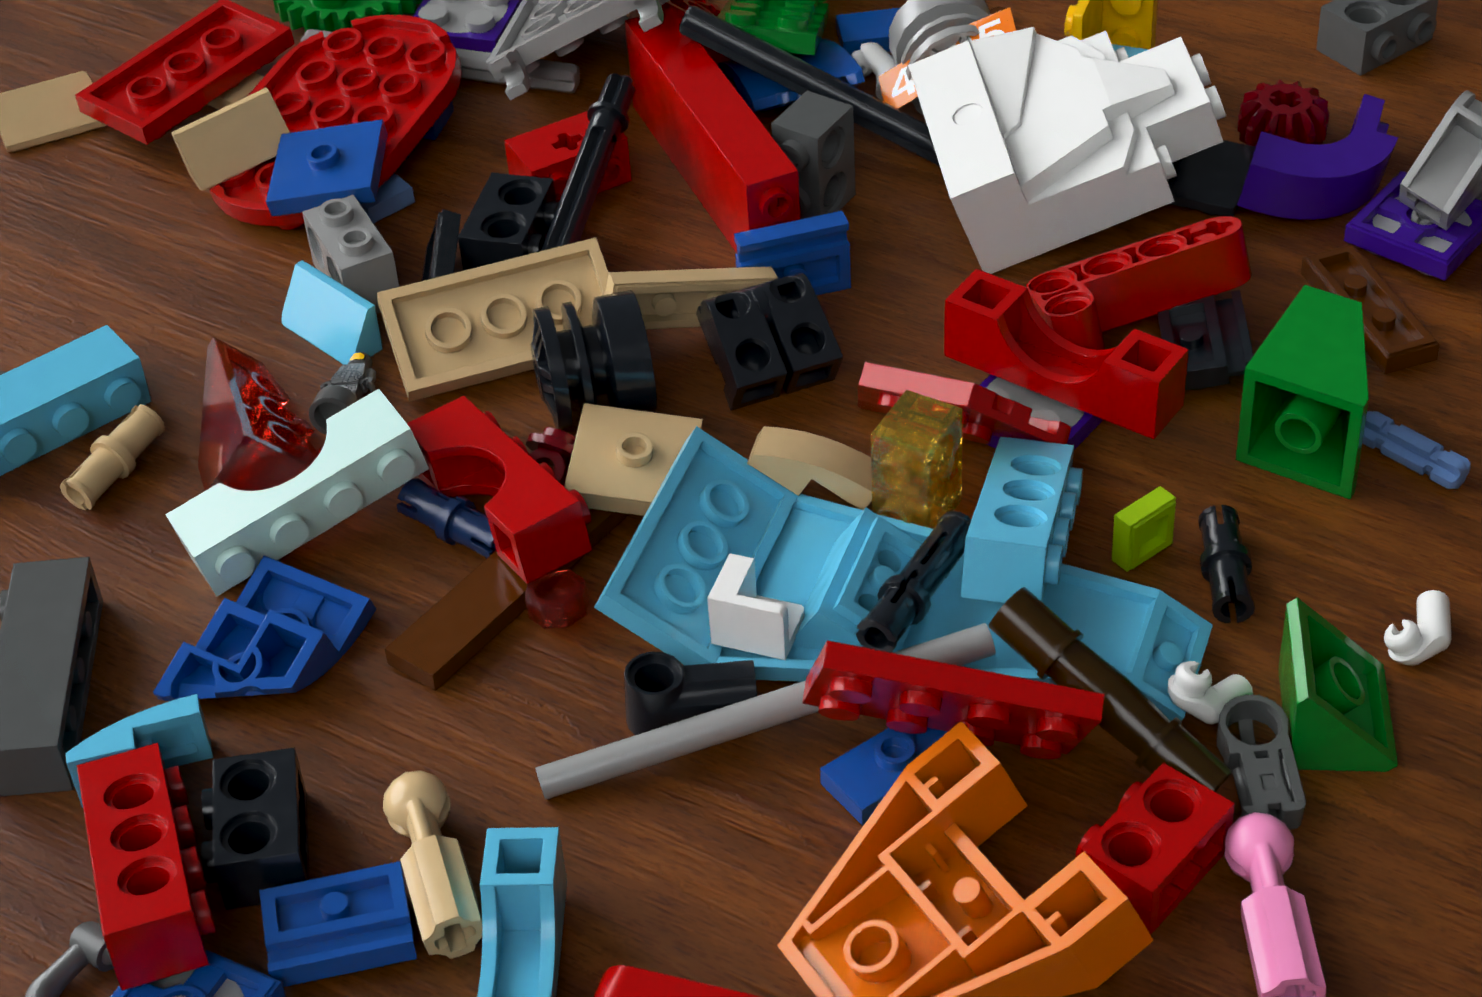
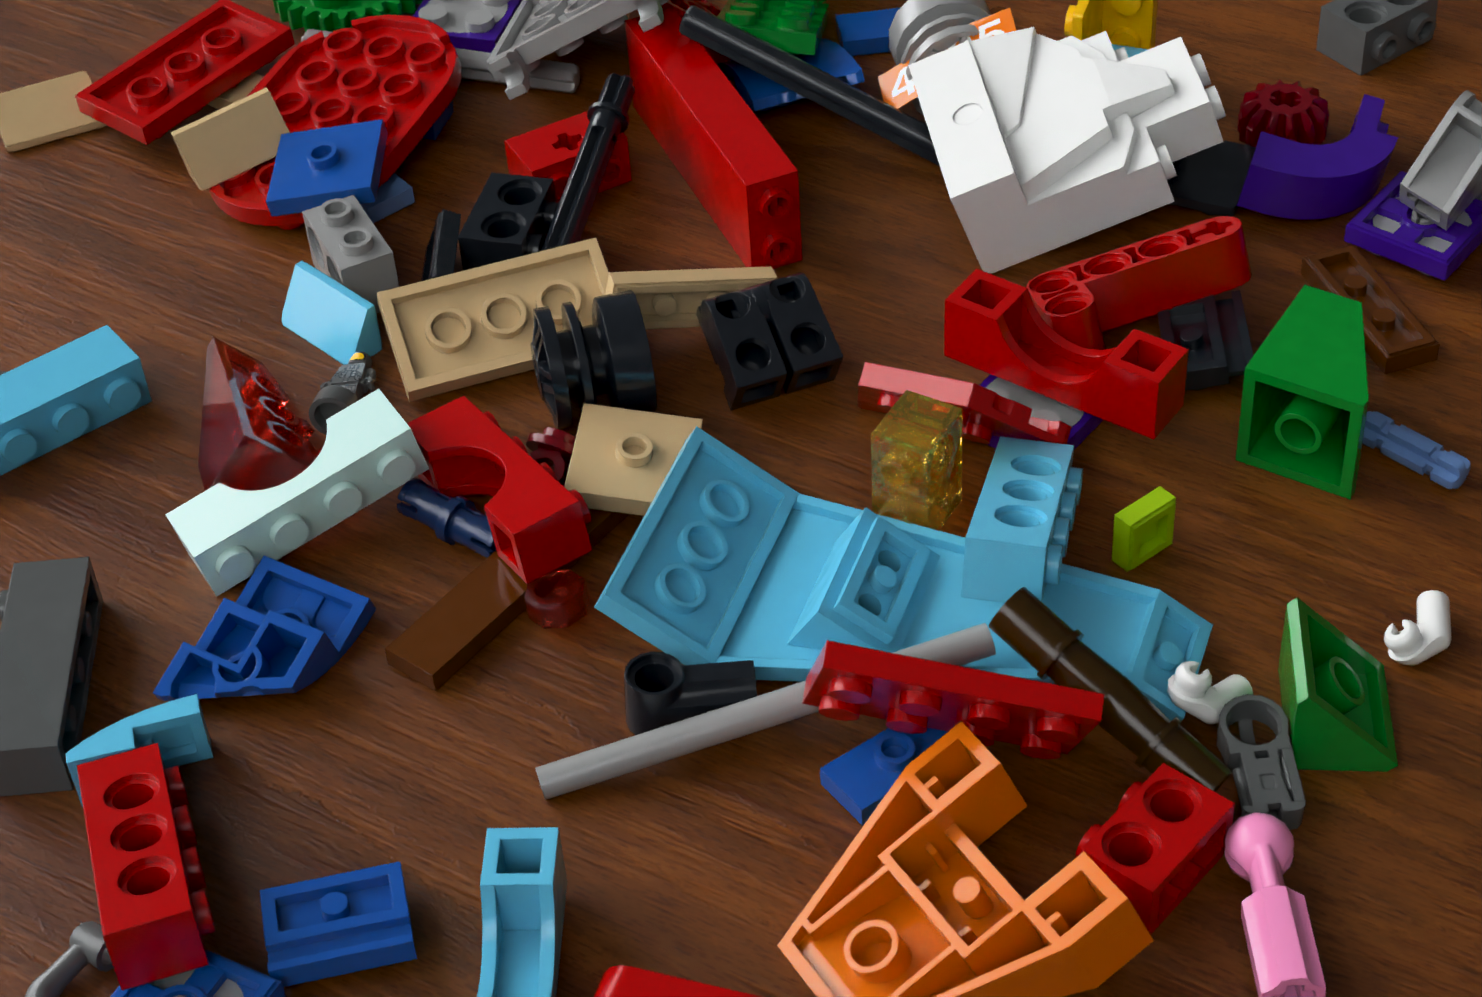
(112, 457): tan pin -> none
(256, 825): black brick -> none
(434, 865): tan piece -> none
(746, 620): white panel -> none
(798, 456): tan slope -> none
(807, 245): blue plate -> none
(820, 144): dark grey brick -> none
(874, 59): white arm -> none
(906, 596): black pin -> none
(1226, 564): black pin -> none

